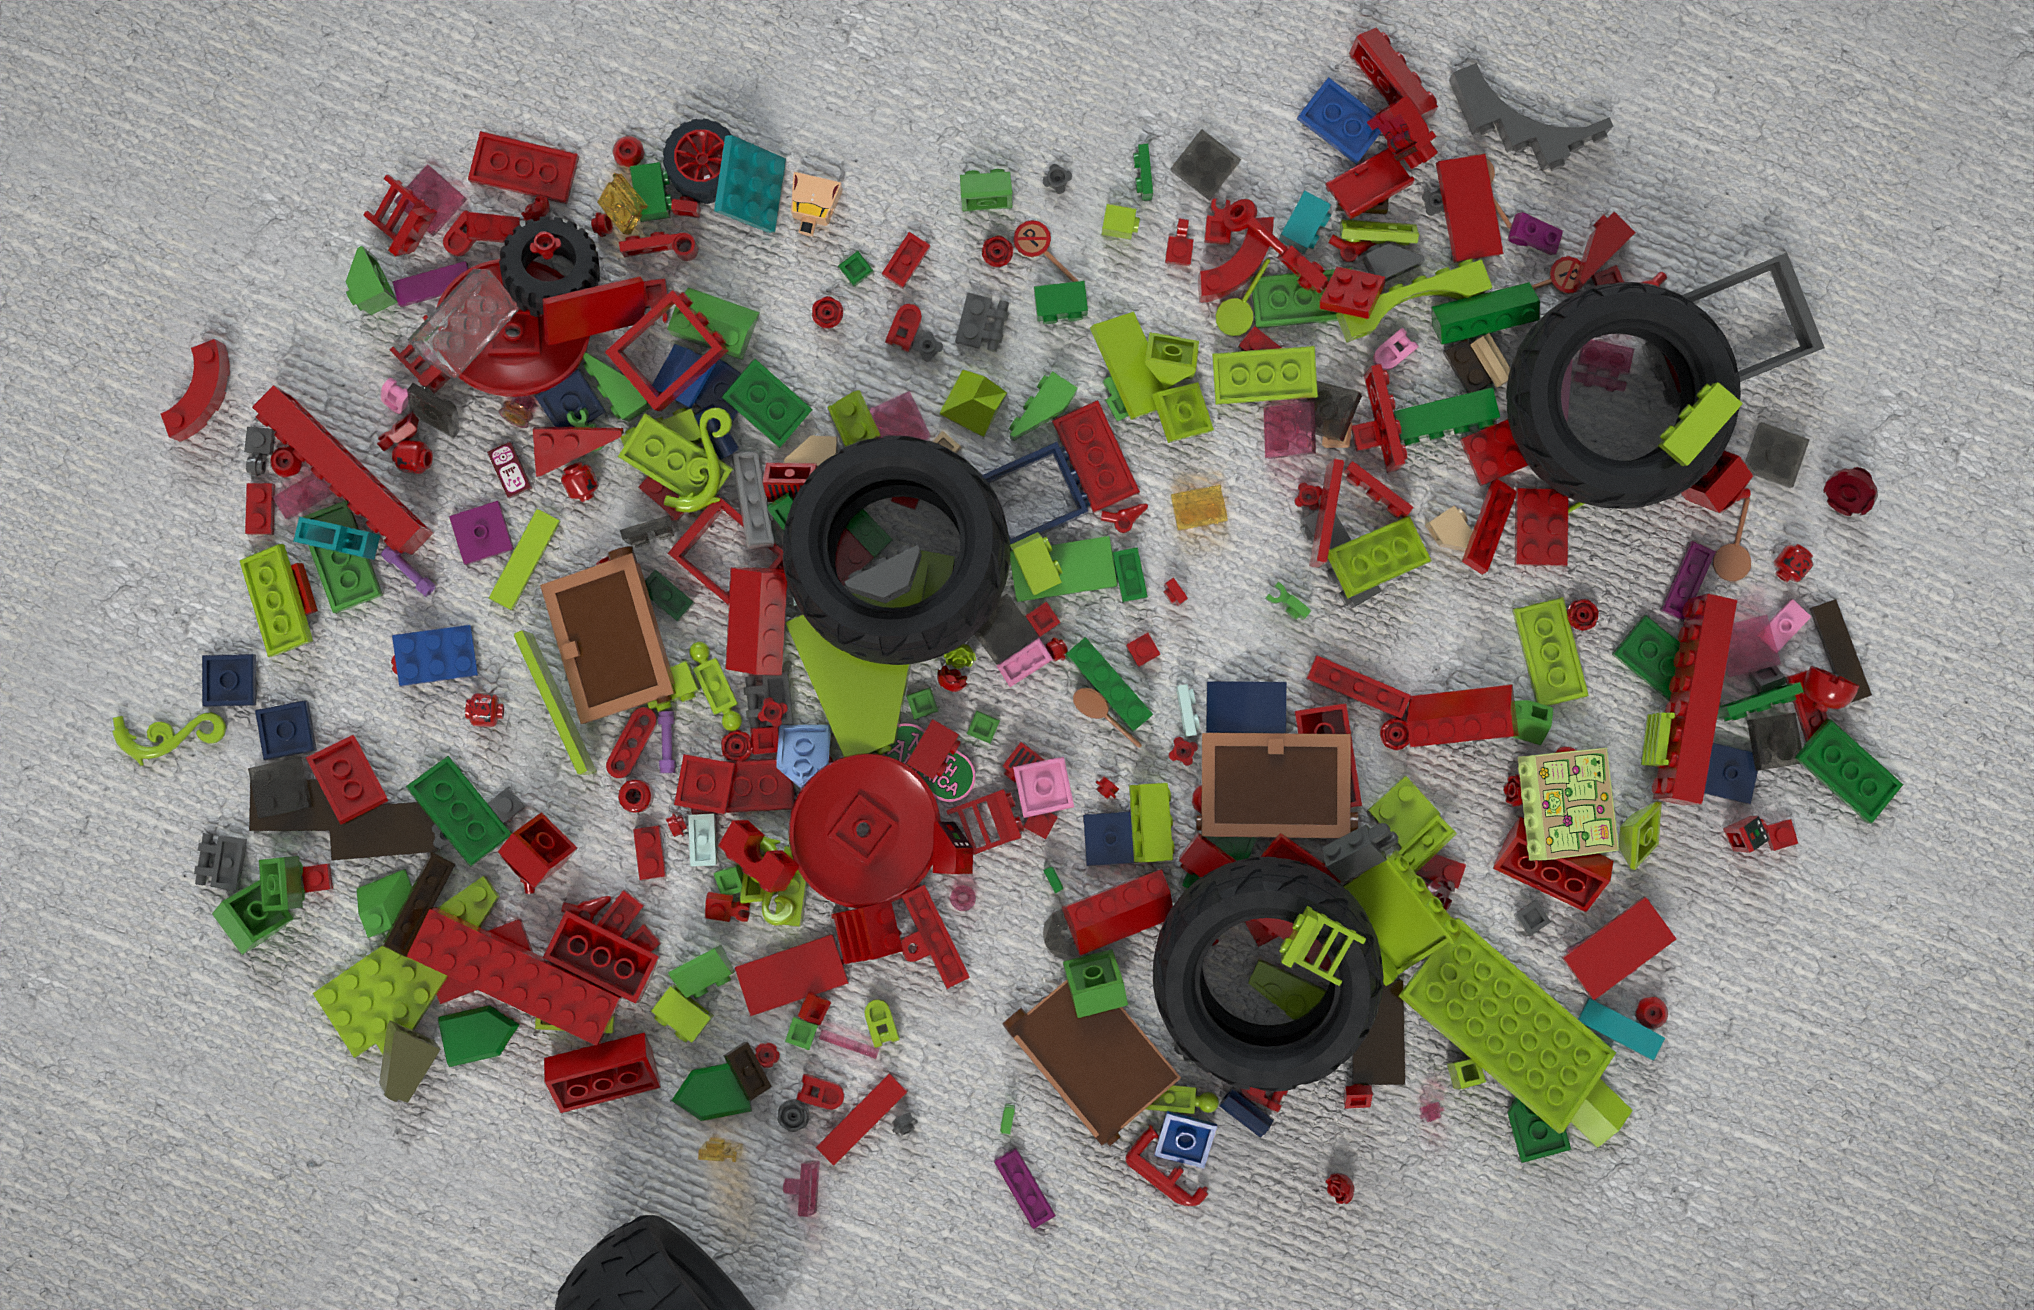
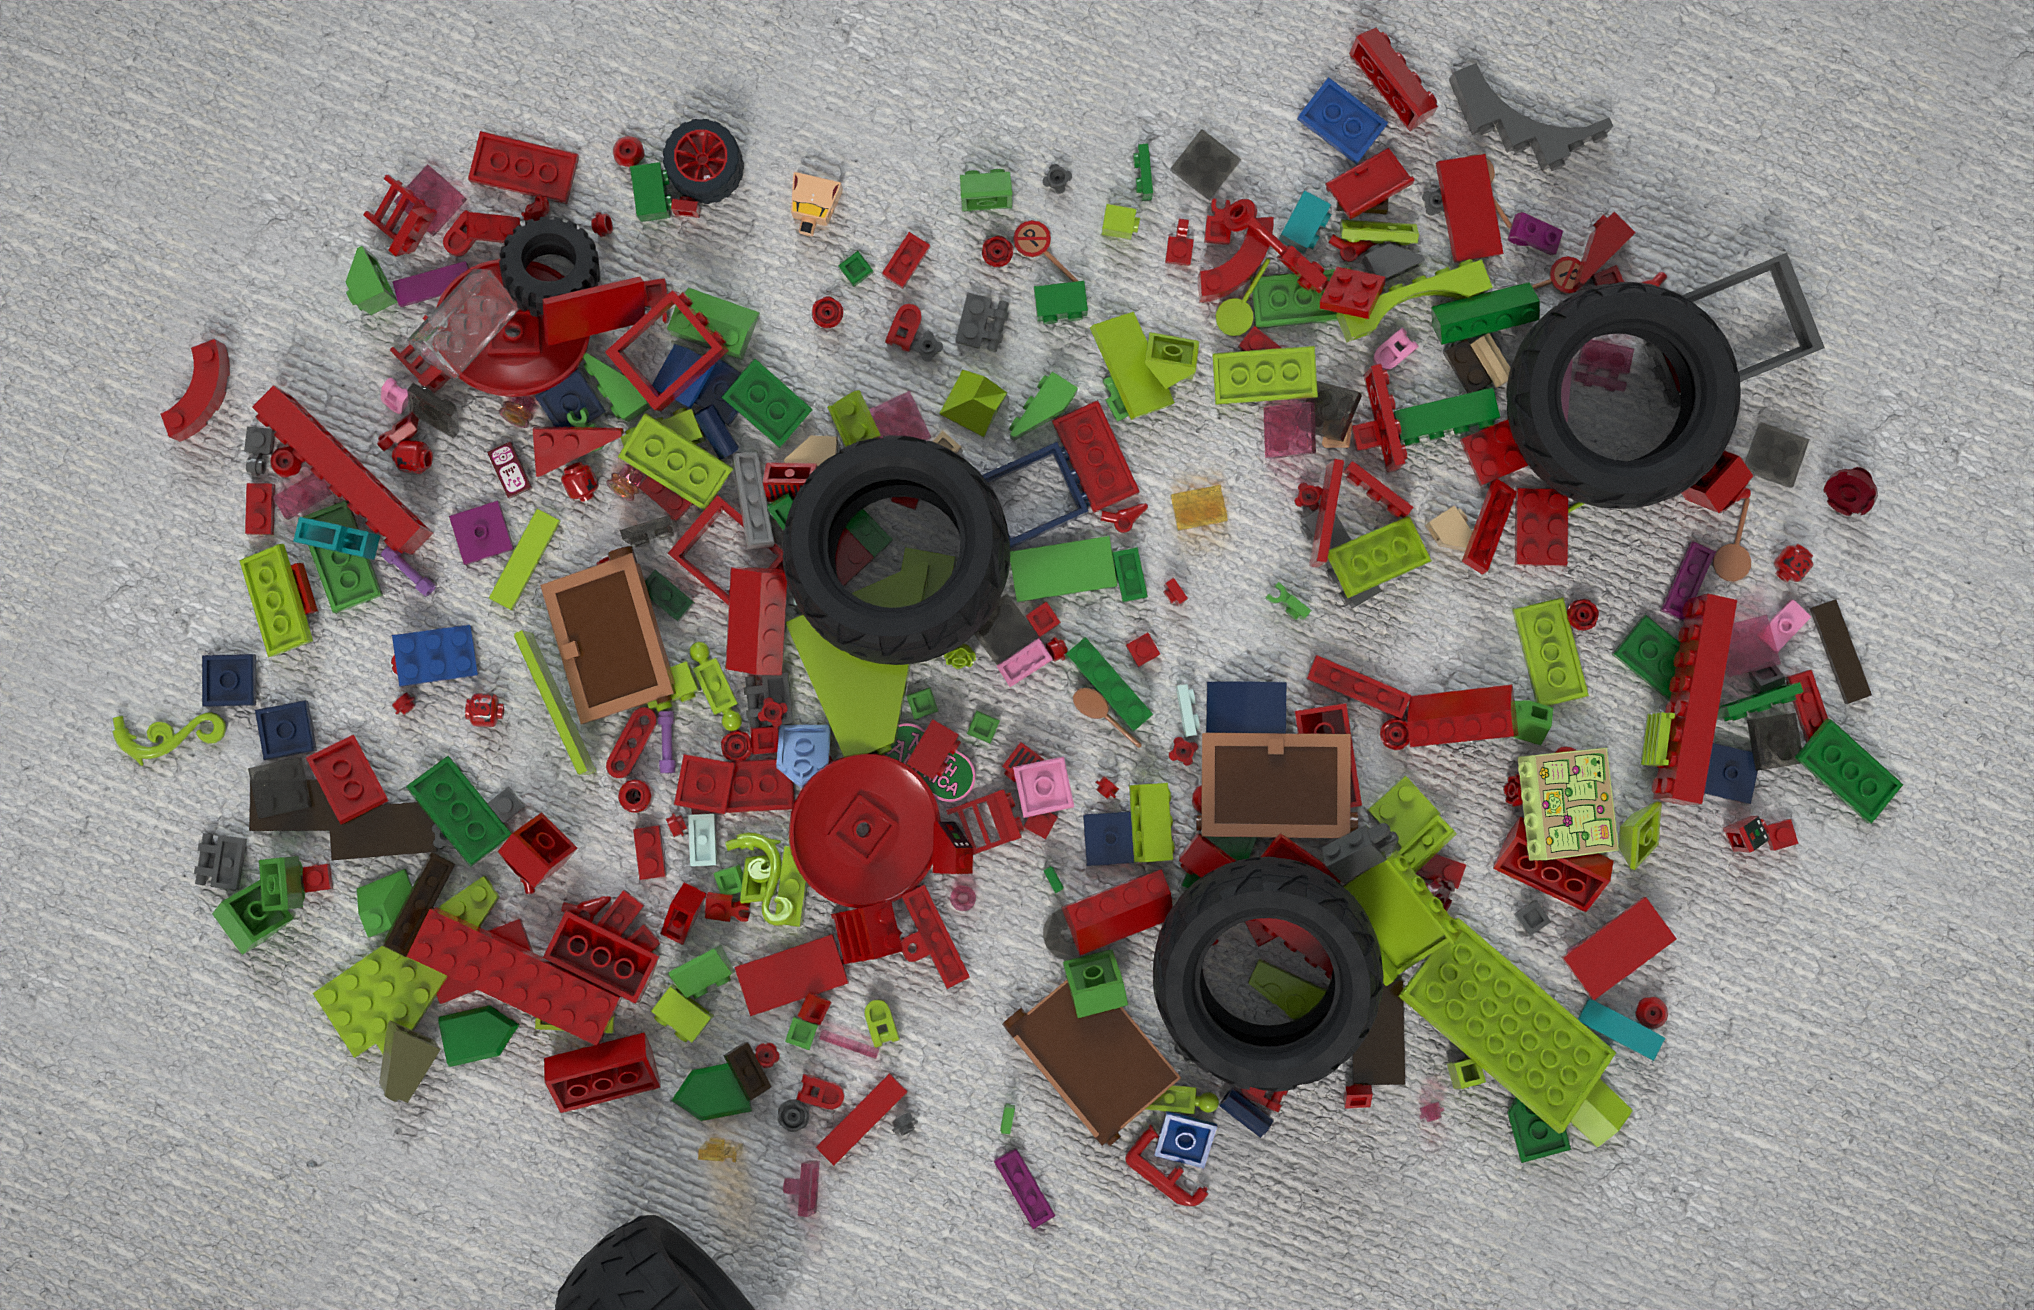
(404, 704): none -> red plate
(545, 238): red plate -> none
(622, 204): clear yellow plate -> none
(625, 482): none -> piece
(657, 243): red plate -> none
(683, 913): none -> red slope
(711, 463): lime plant -> none
(742, 846): red arch -> none
(750, 184): teal plate -> none
(888, 576): dark grey slope -> none
(951, 679): red plate -> none
(1036, 563): lime brick -> none
(1182, 412): lime plate -> none
(1303, 936): lime plate -> none
(1340, 1187): red plate -> none
(1405, 132): red hips -> none
(1699, 423): lime brick -> none
(1828, 689): red cylinder -> none

